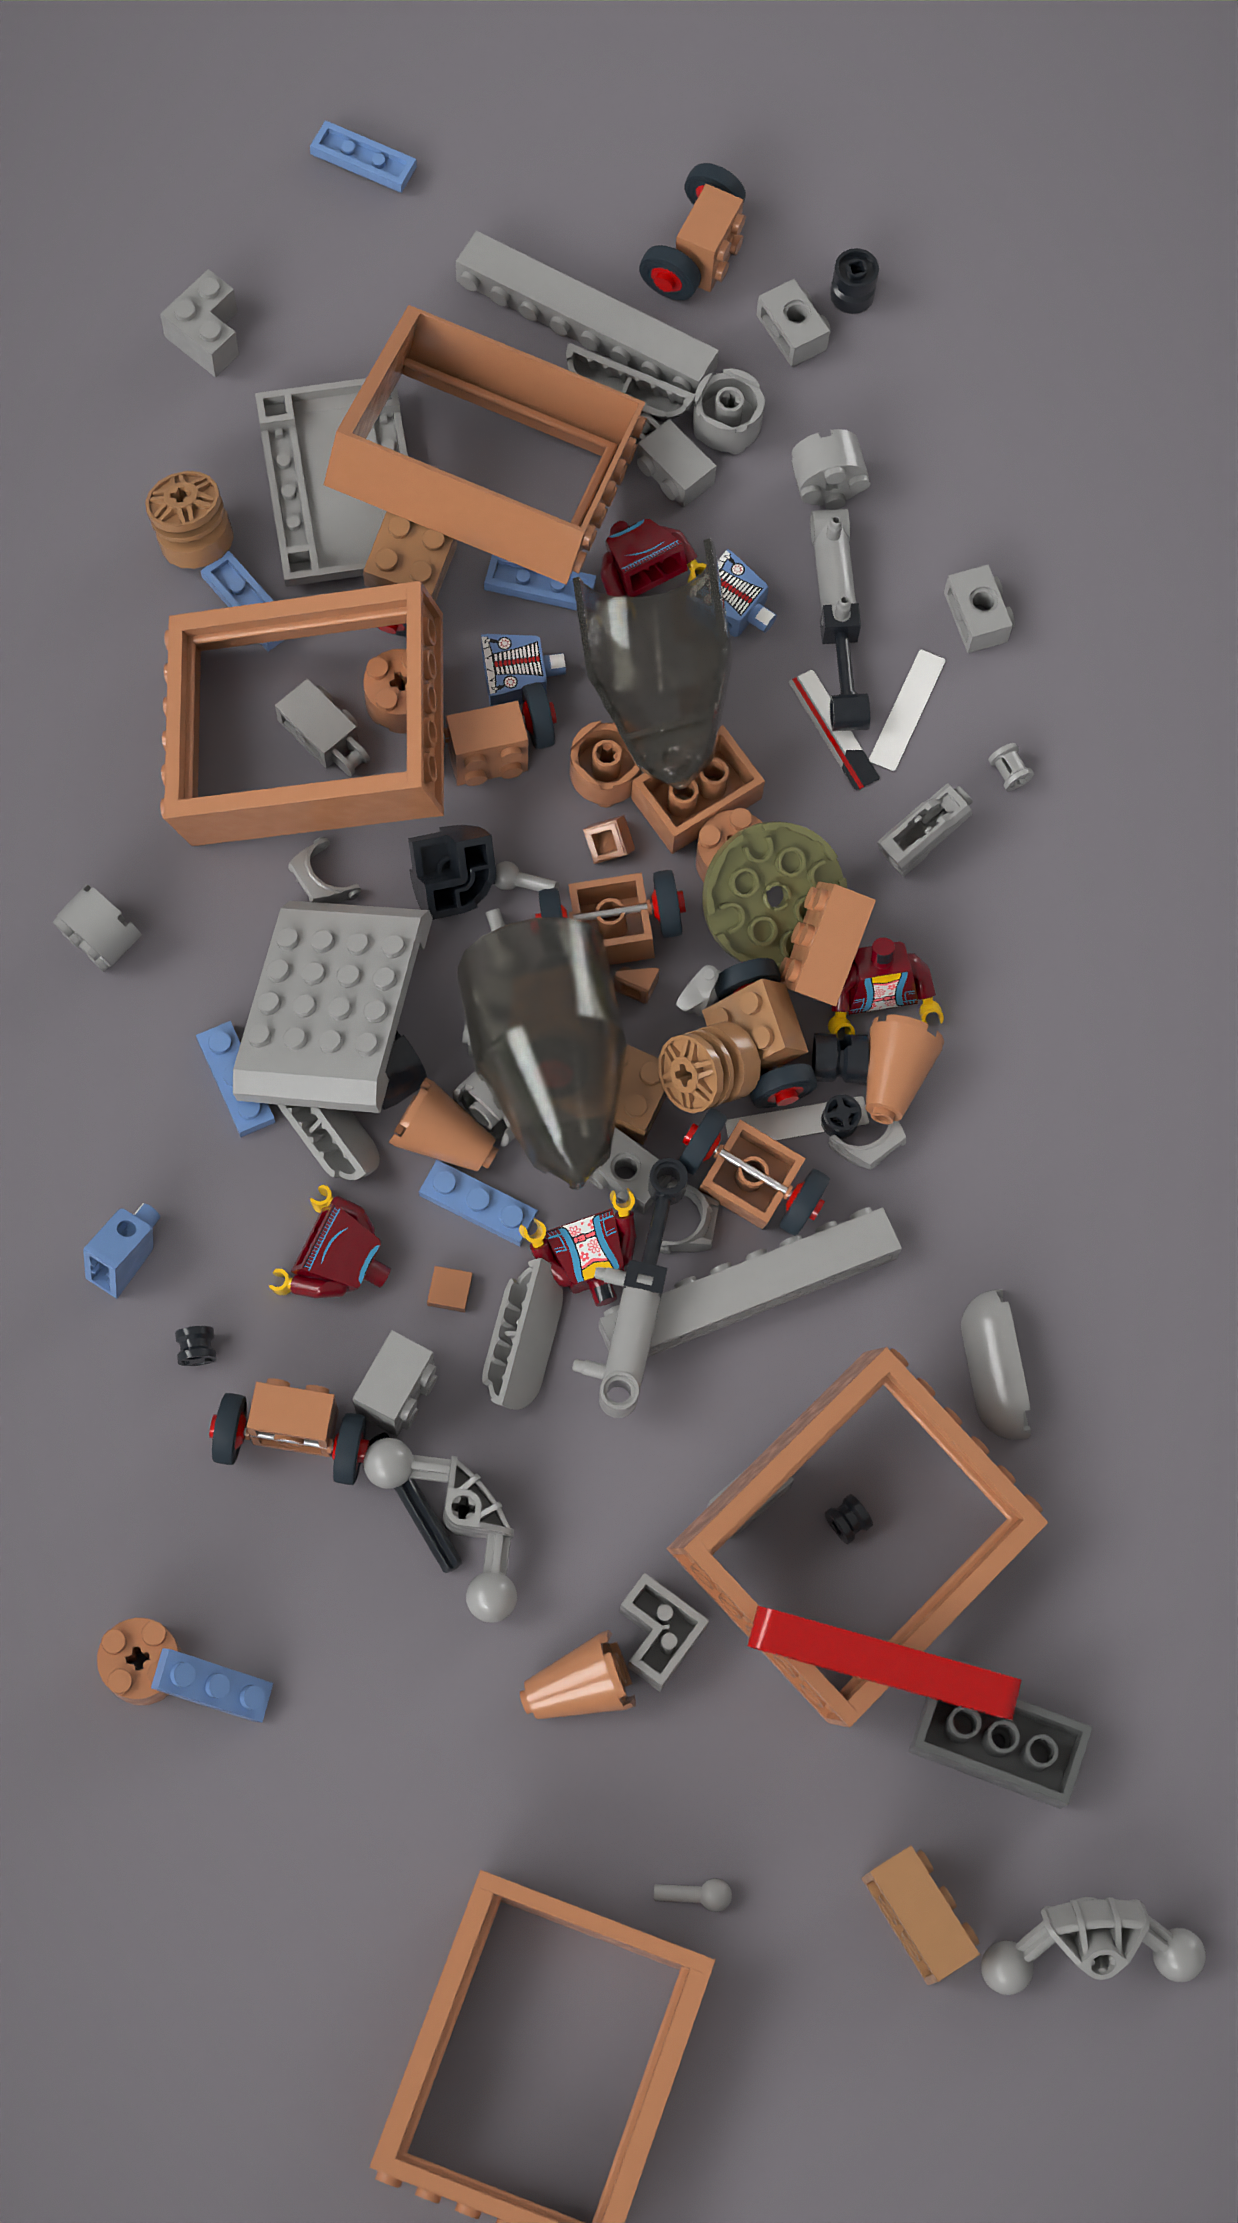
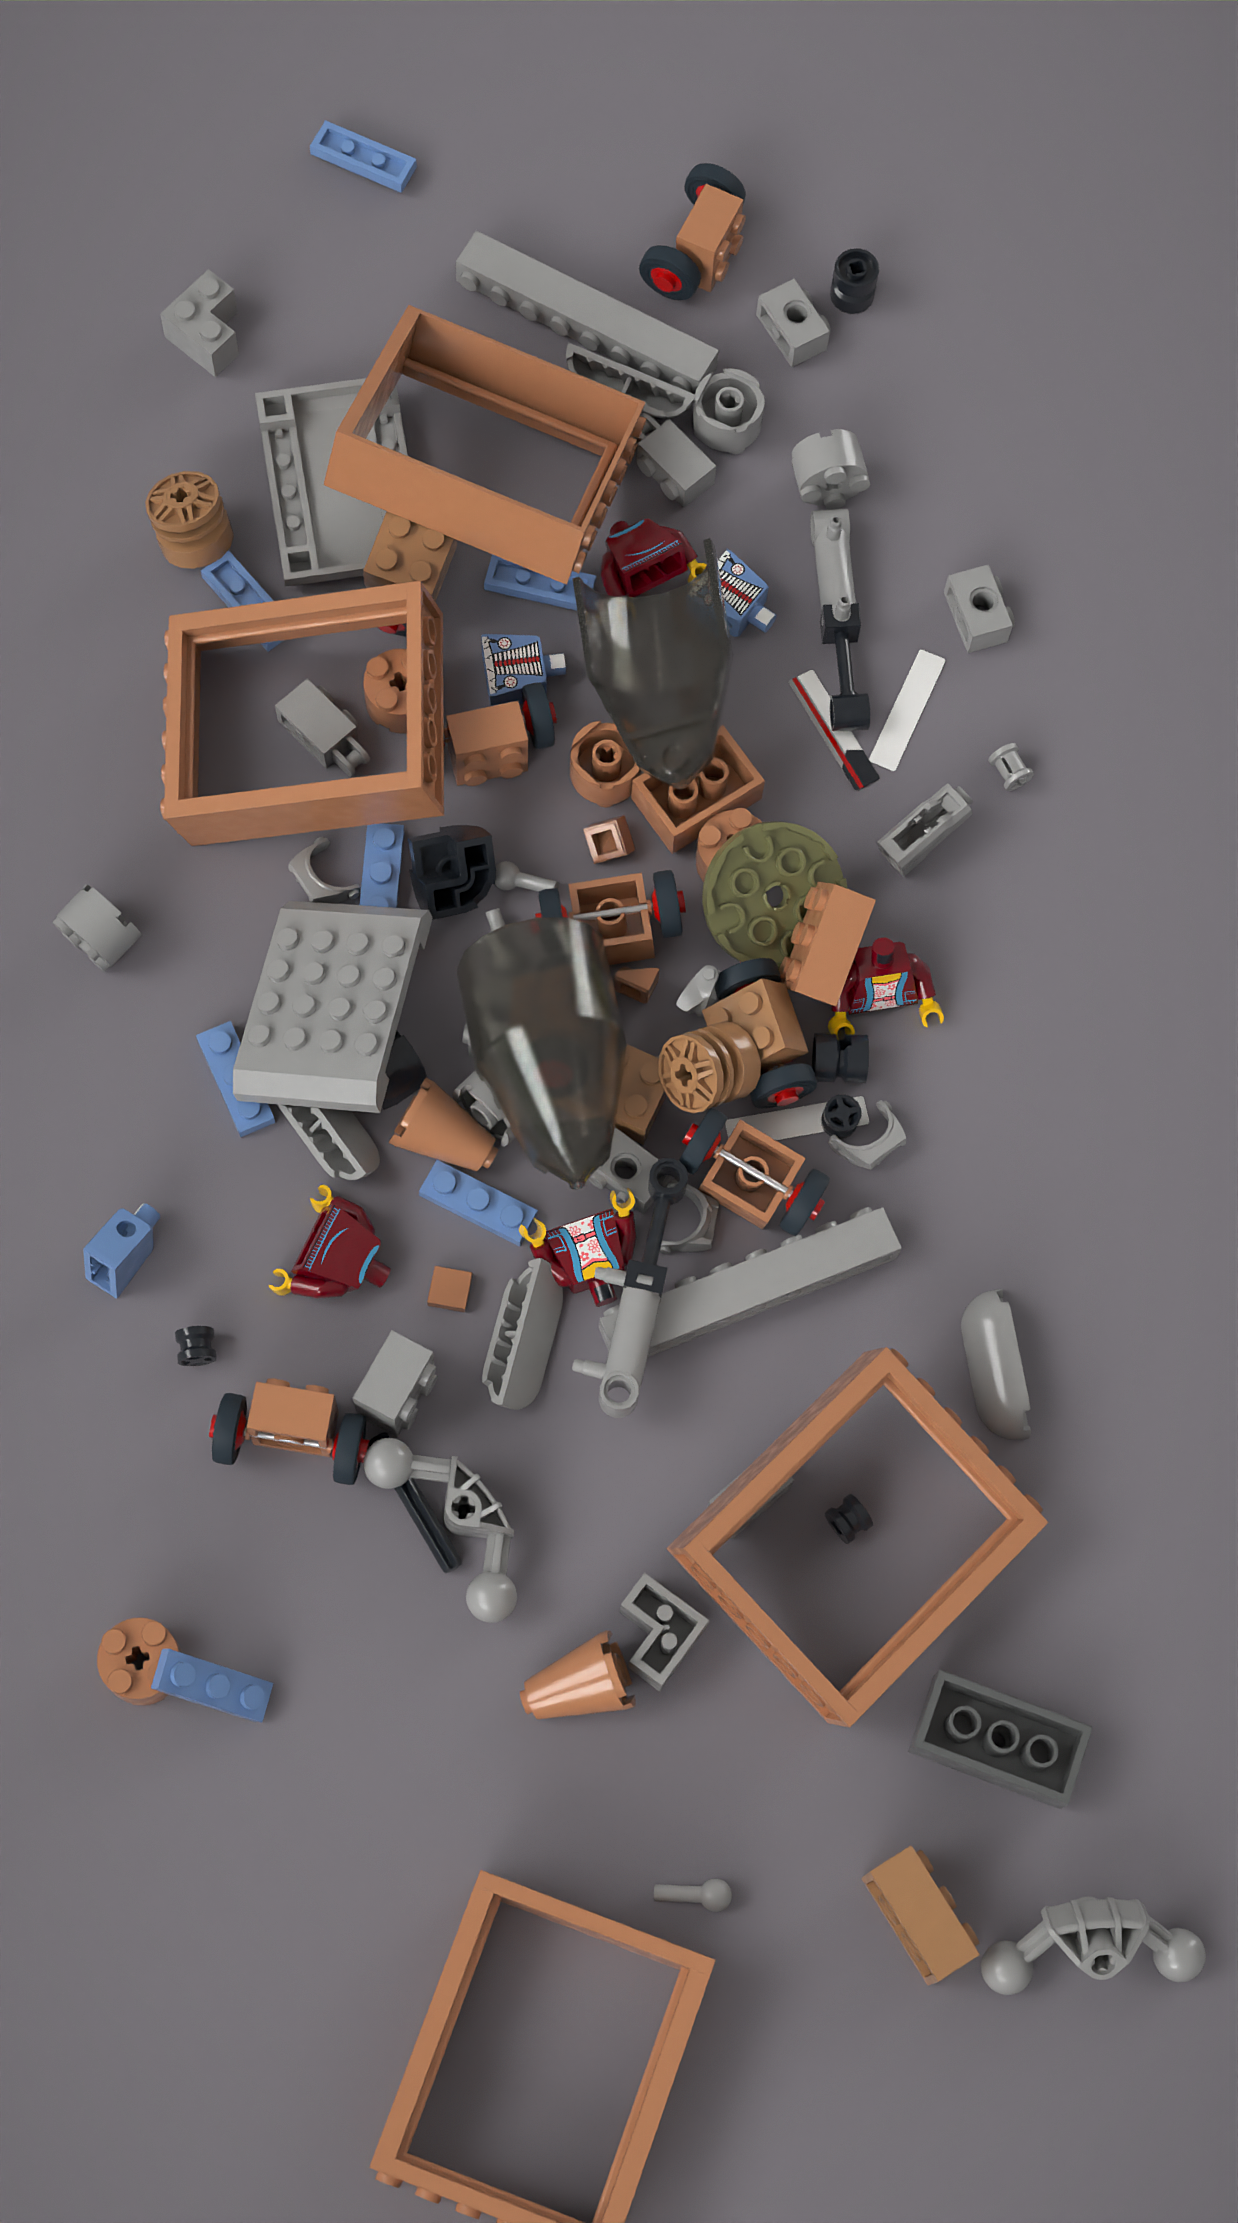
(382, 865): none -> medium blue plate
(884, 1662): red beam -> none
(898, 1064): nougat cone -> none

